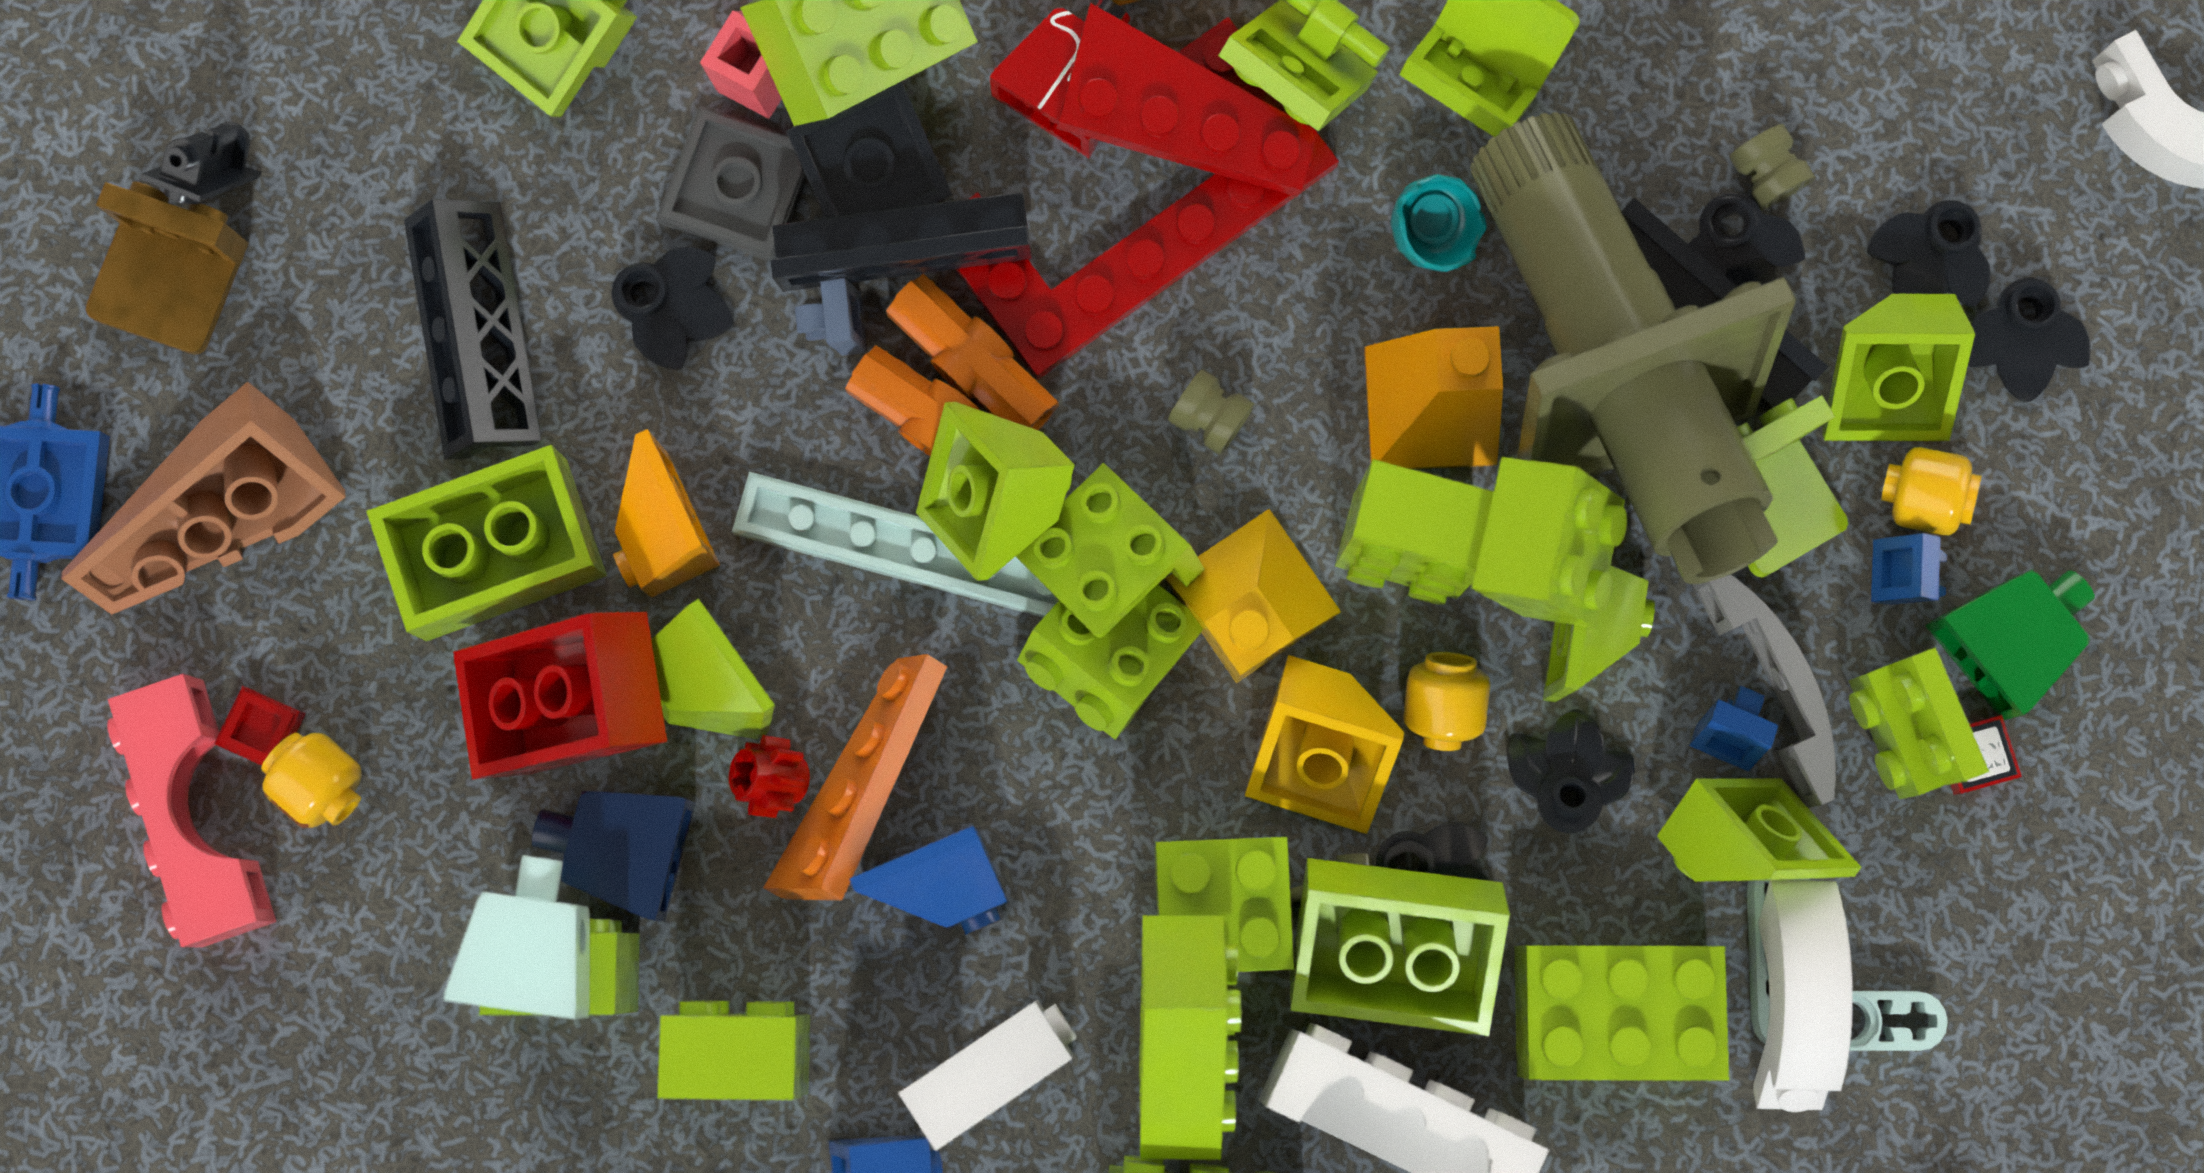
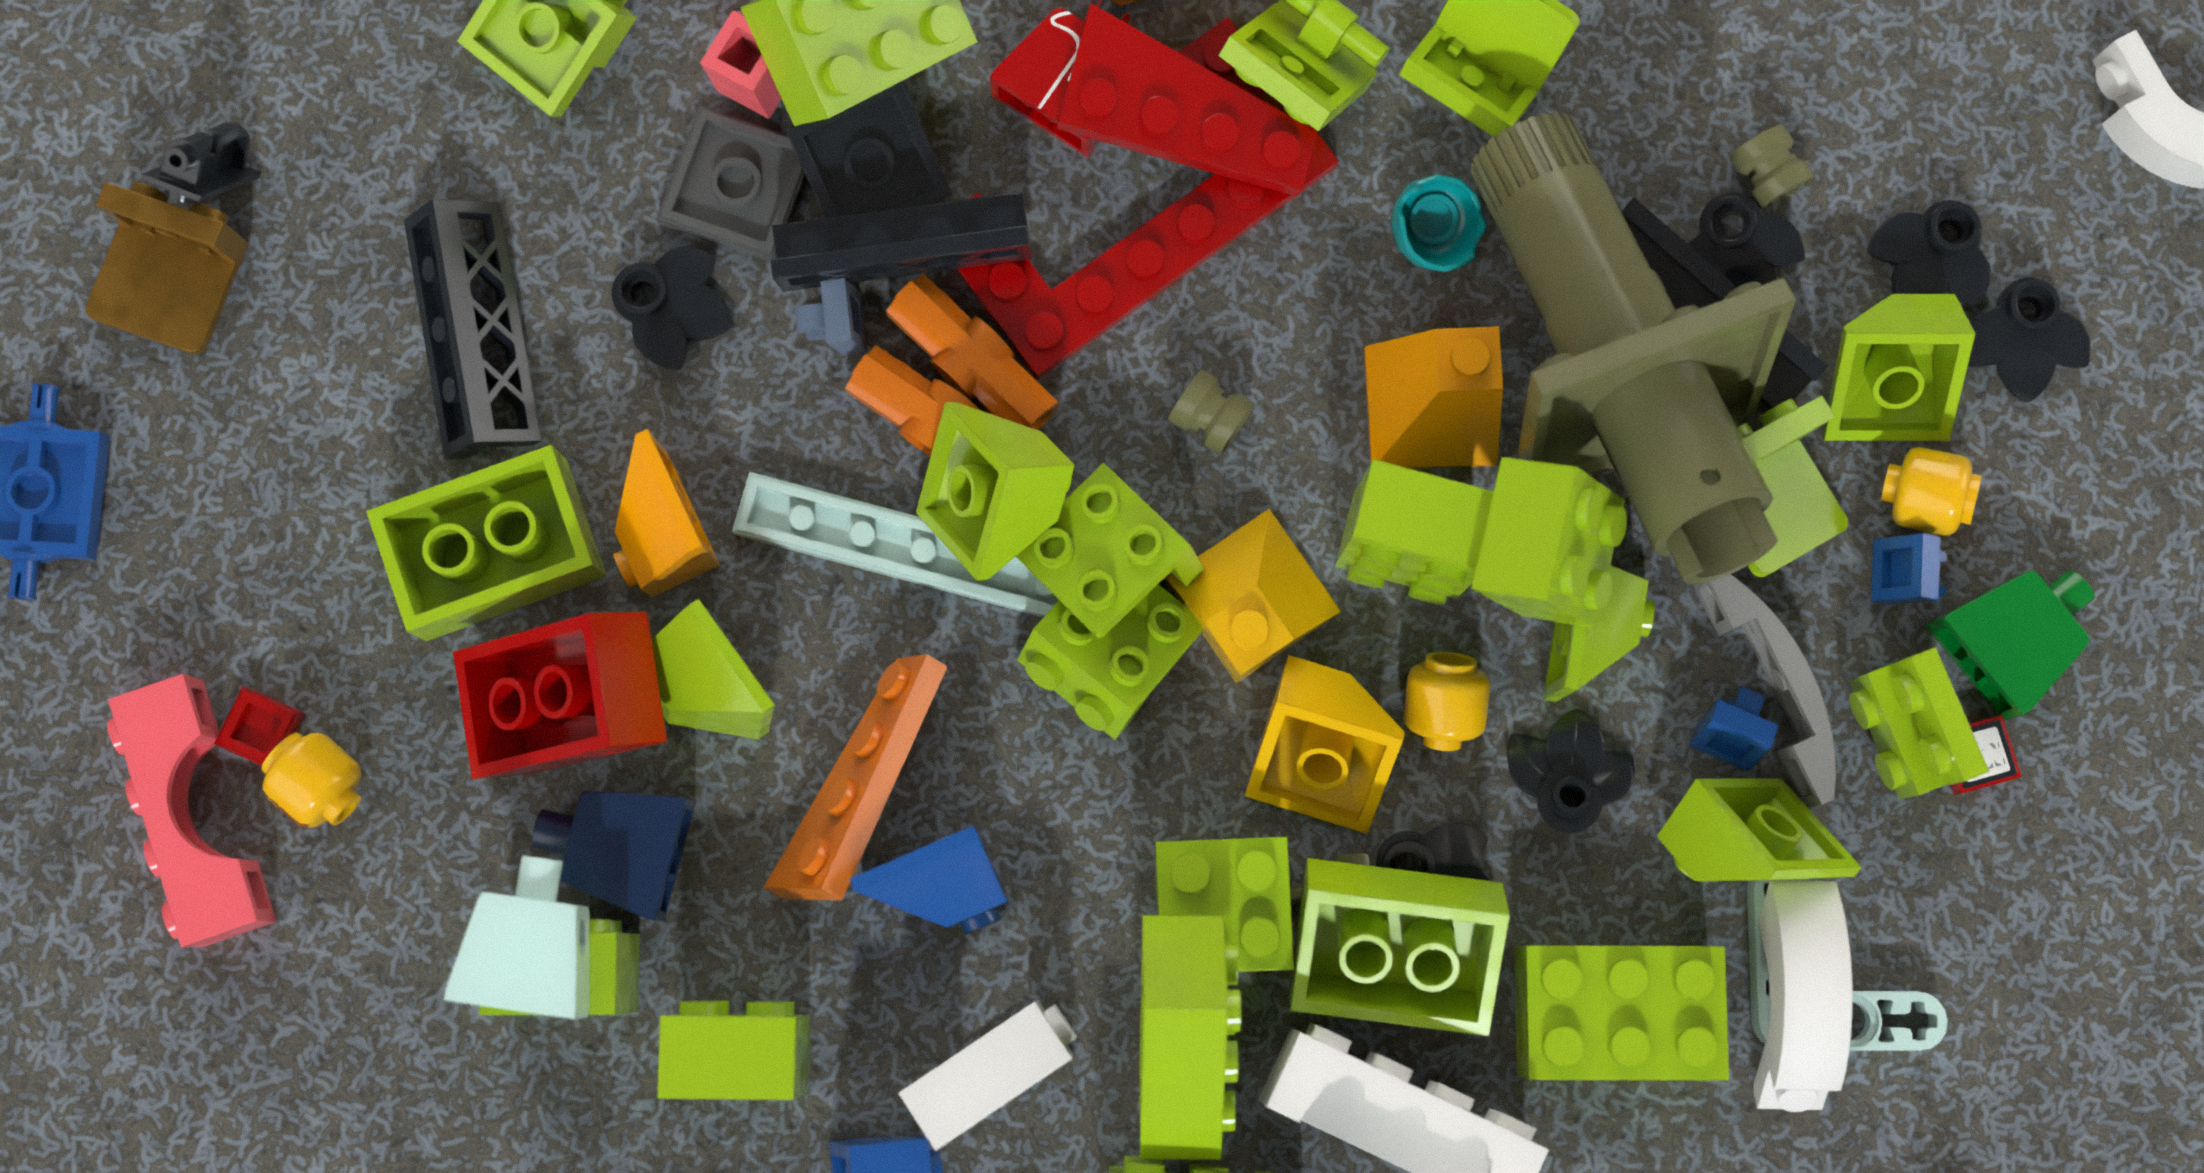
(224, 487): nougat wedge -> none
(769, 776): red gear -> none

